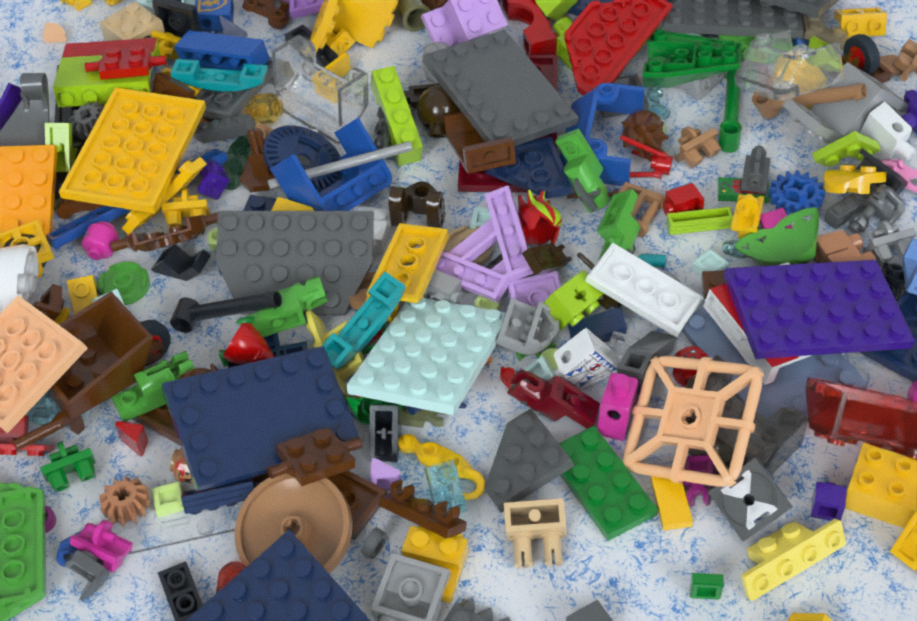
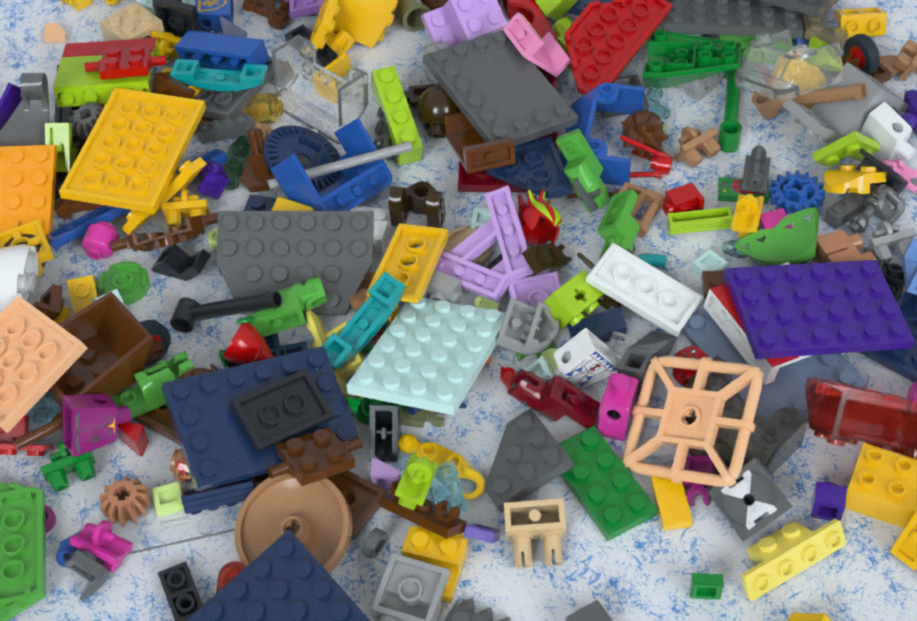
(91, 422): none -> magenta torso
(281, 410): none -> black plate
(415, 481): none -> lime hips
(481, 532): none -> tile
(542, 52): none -> bright pink panel

